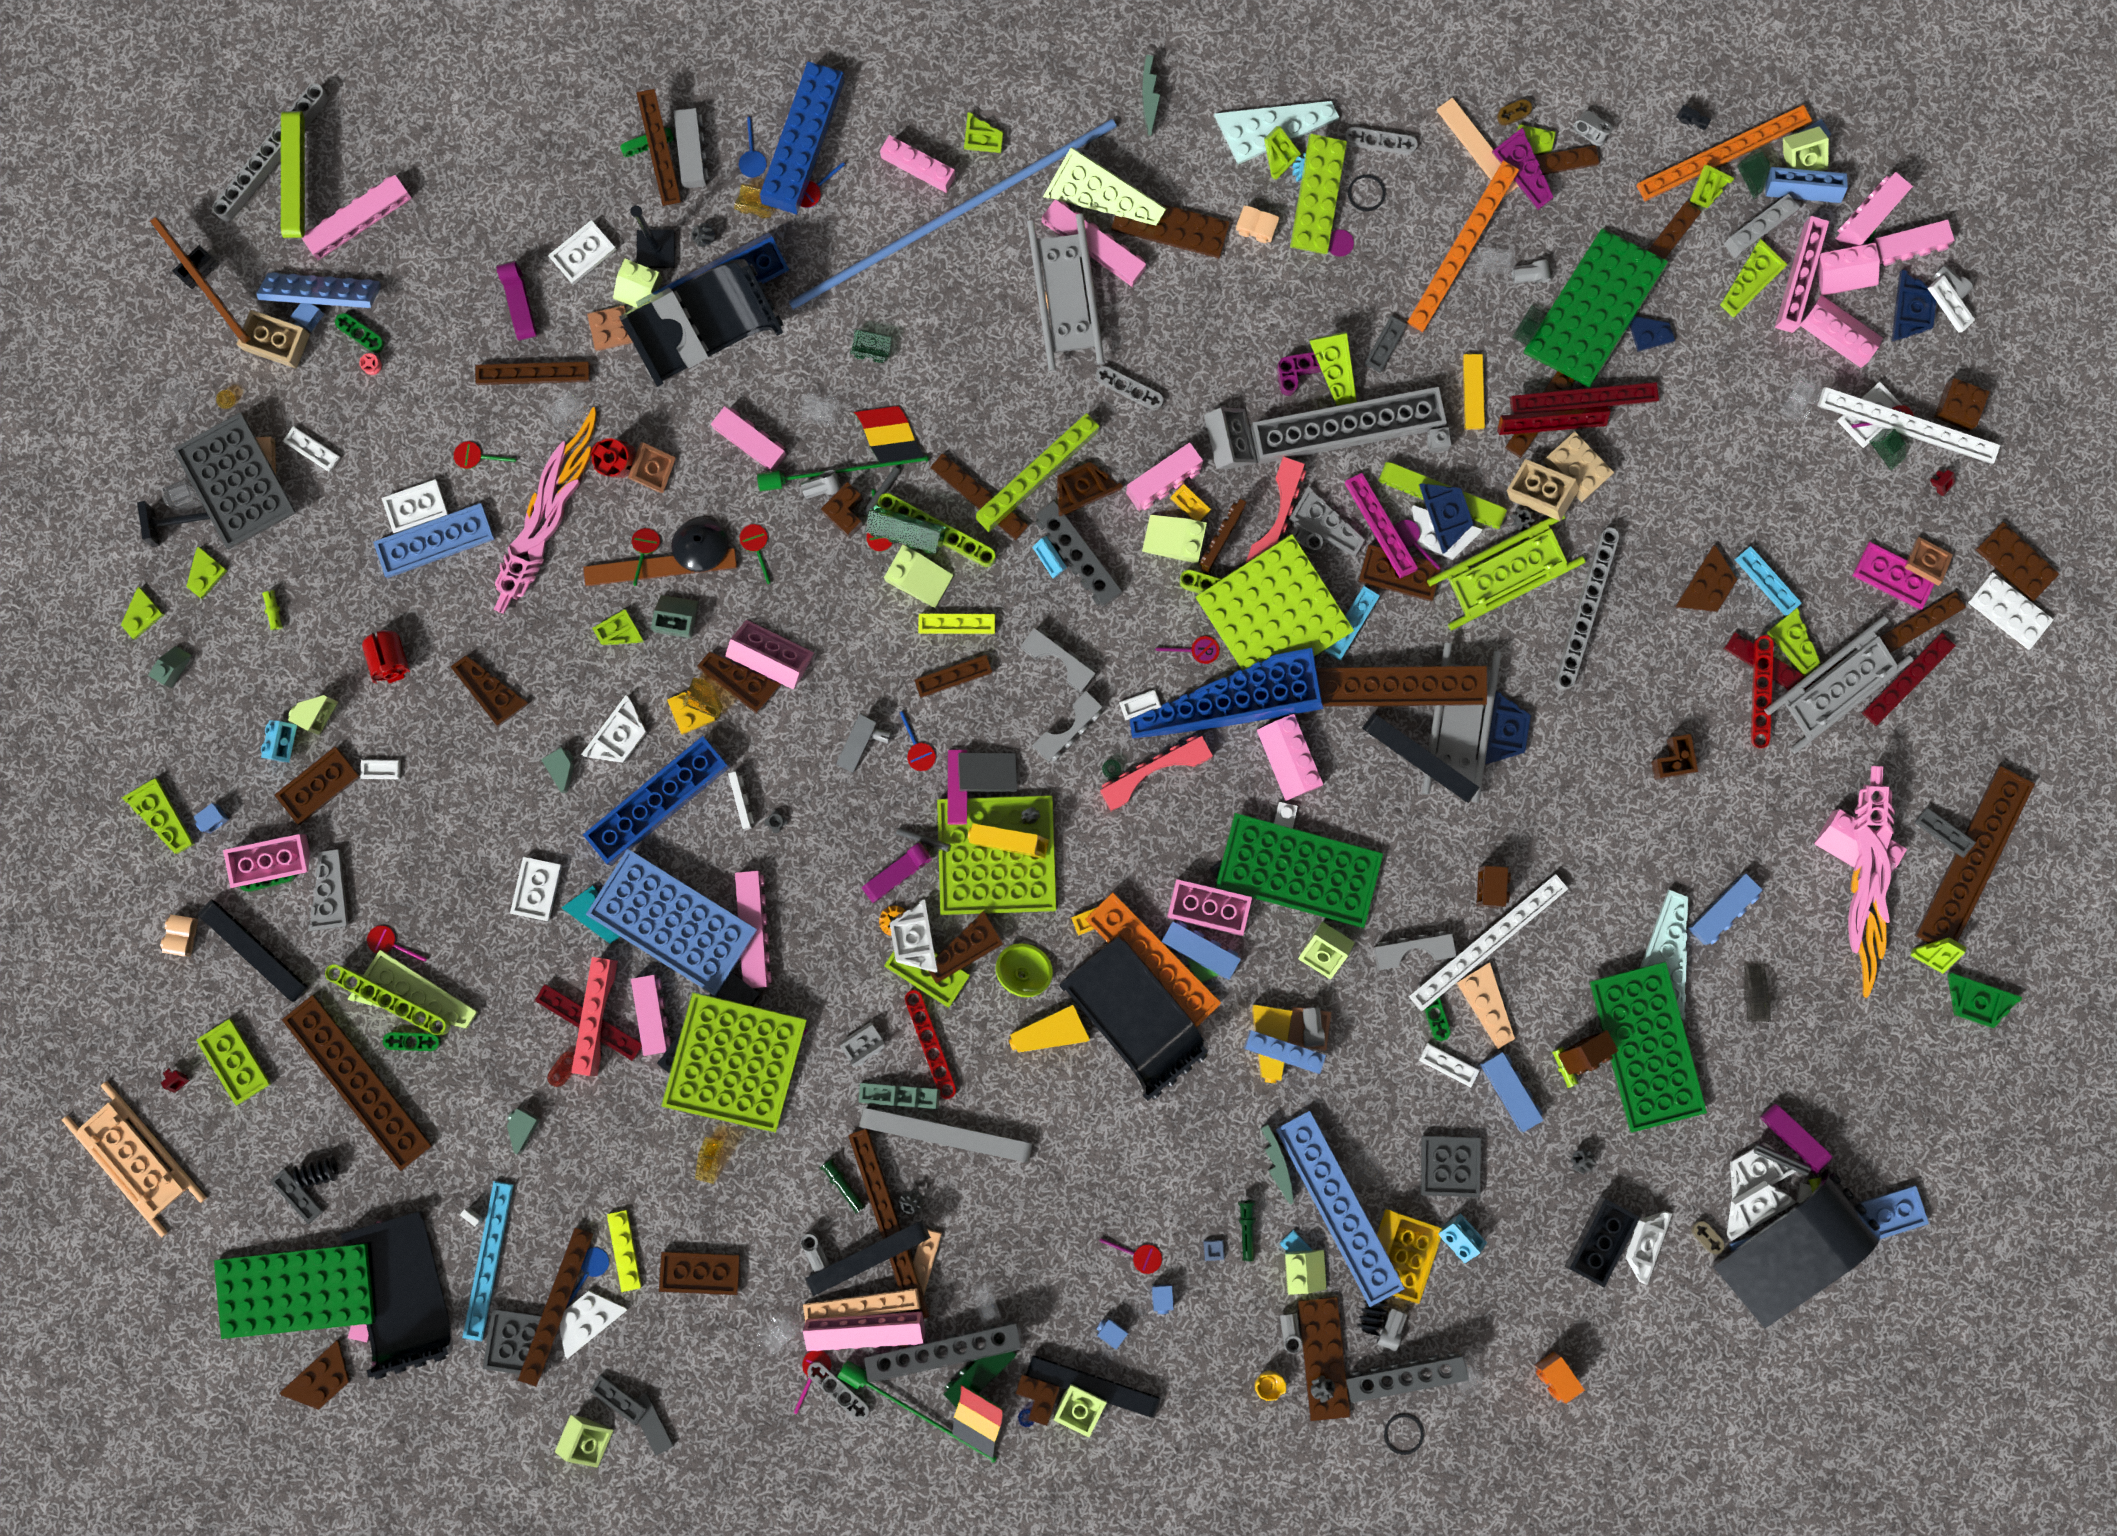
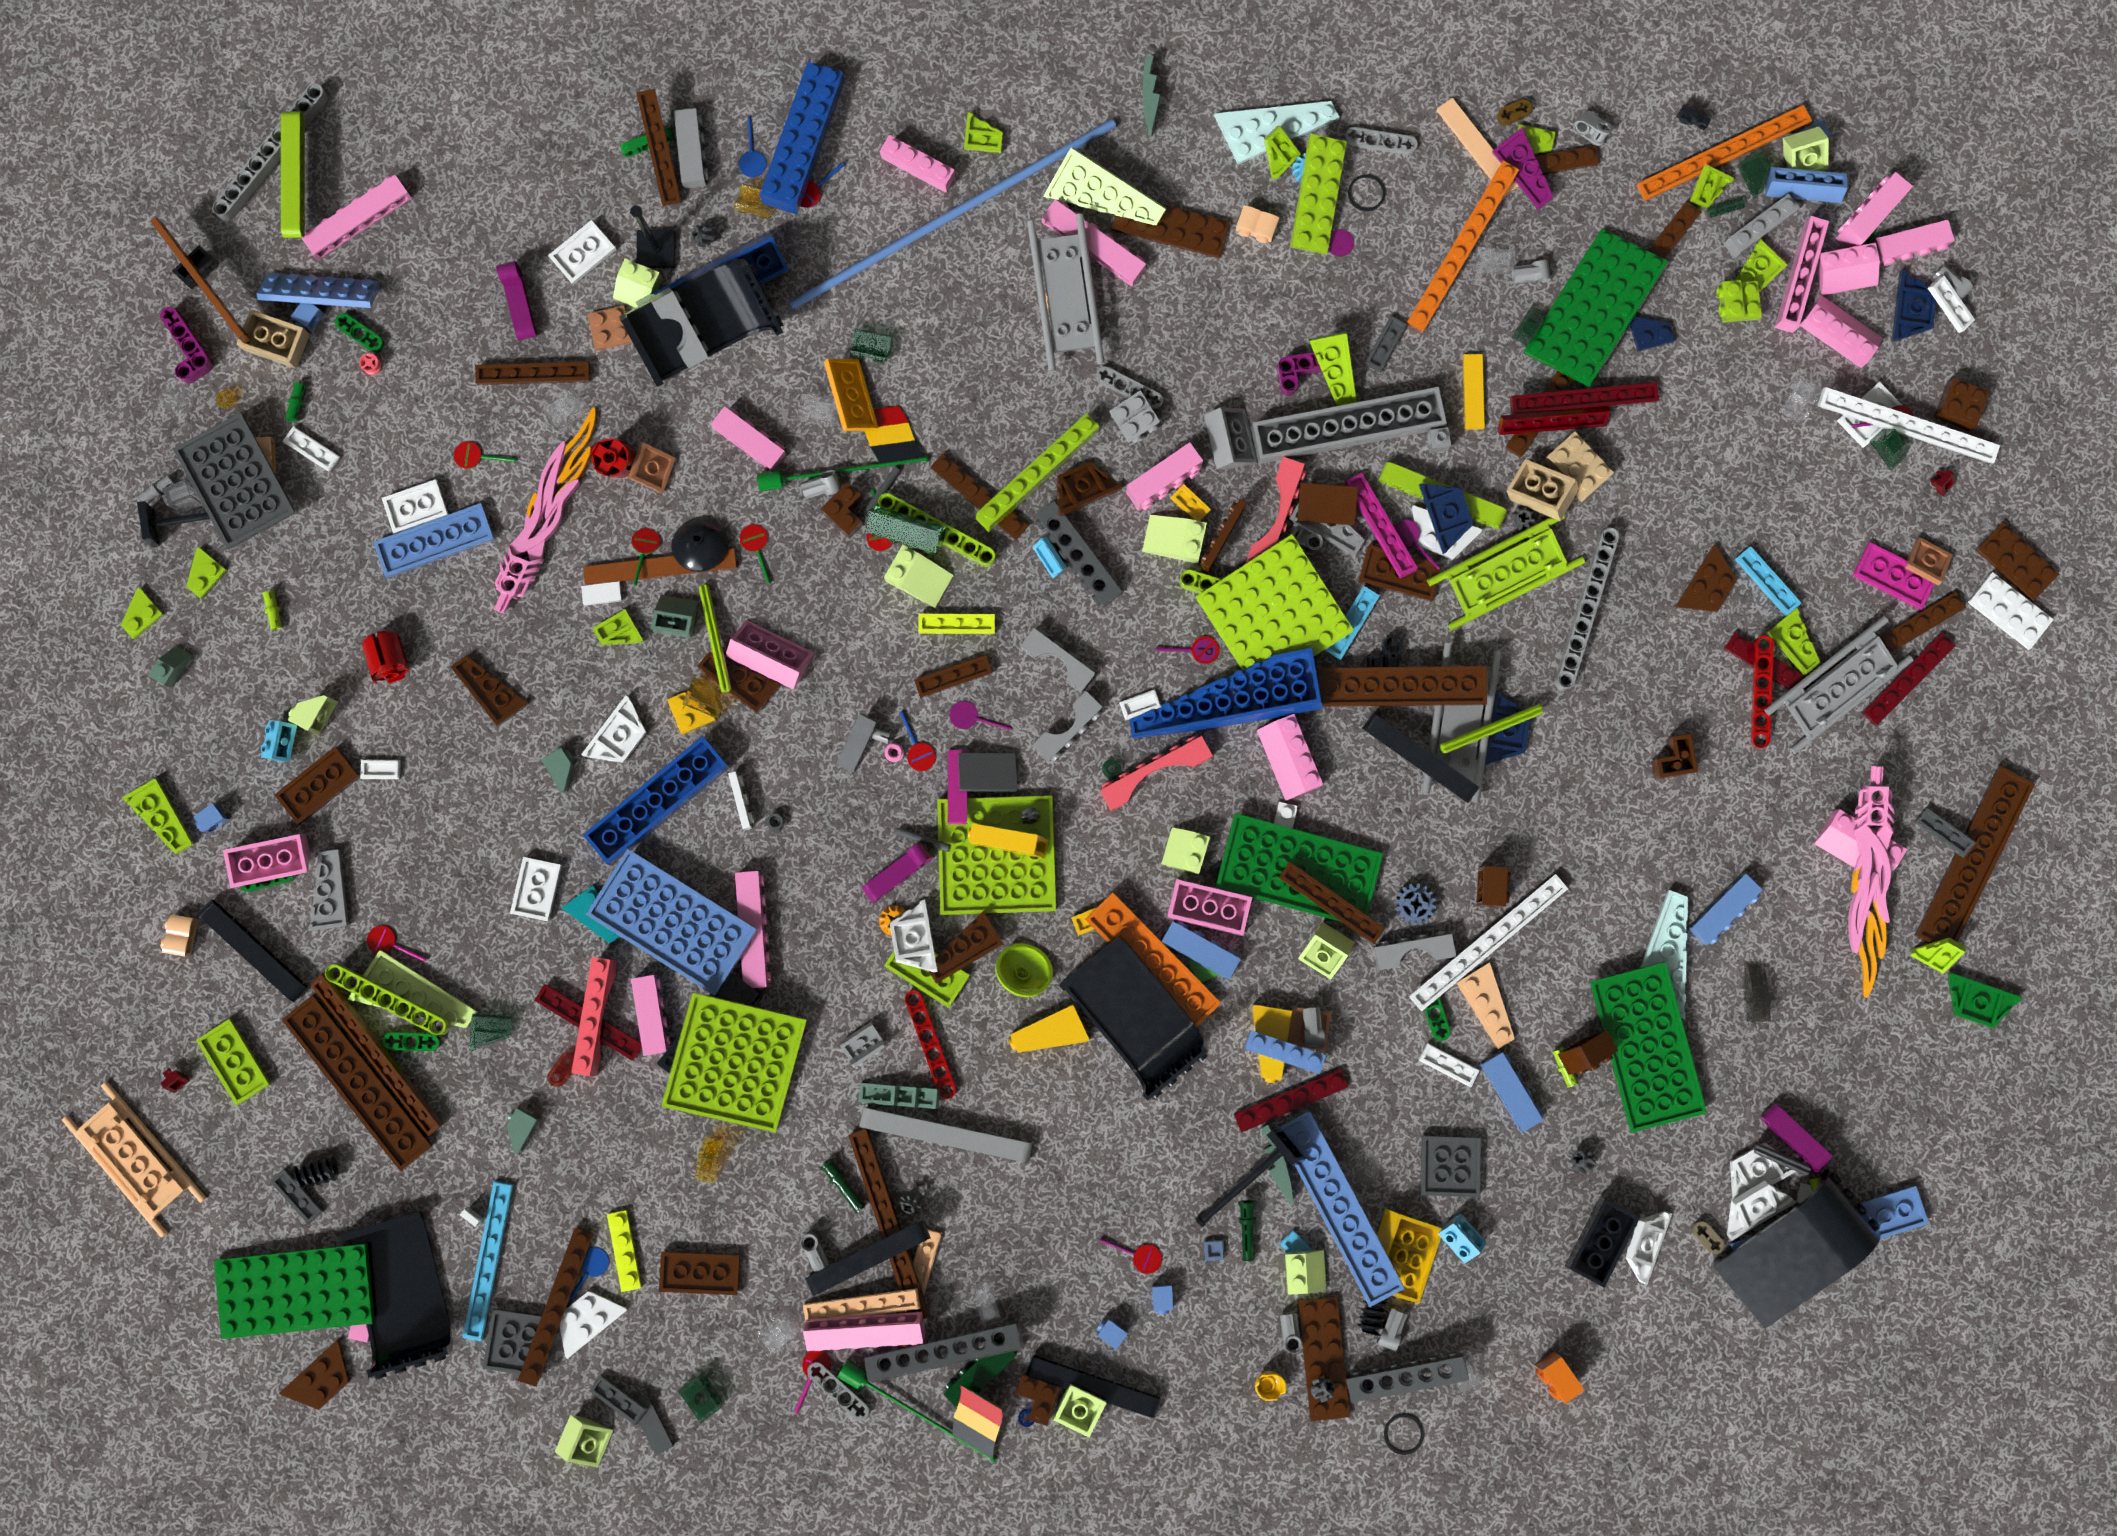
(155, 490): none -> light grey pin
(185, 341): none -> magenta beam
(295, 402): none -> green pin
(377, 1055): none -> reddish brown plate
(488, 1029): none -> clear green wing
(601, 593): none -> white tile
(701, 1410): none -> clear green brick
(715, 640): none -> lime axle
(851, 394): none -> light orange plate
(889, 748): none -> bright pink plate
(964, 716): none -> magenta piece
(1135, 417): none -> light grey plate
(1185, 850): none -> yellowish green slope
(1284, 1148): none -> black tile
(1290, 1100): none -> dark red plate
(1327, 504): none -> reddish brown tile
(1331, 903): none -> reddish brown plate
(1391, 658): none -> black piece
(1413, 913): none -> sand blue gear
(1491, 728): none -> lime axle
(1725, 207): none -> clear green axle
(1739, 301): none -> lime plate

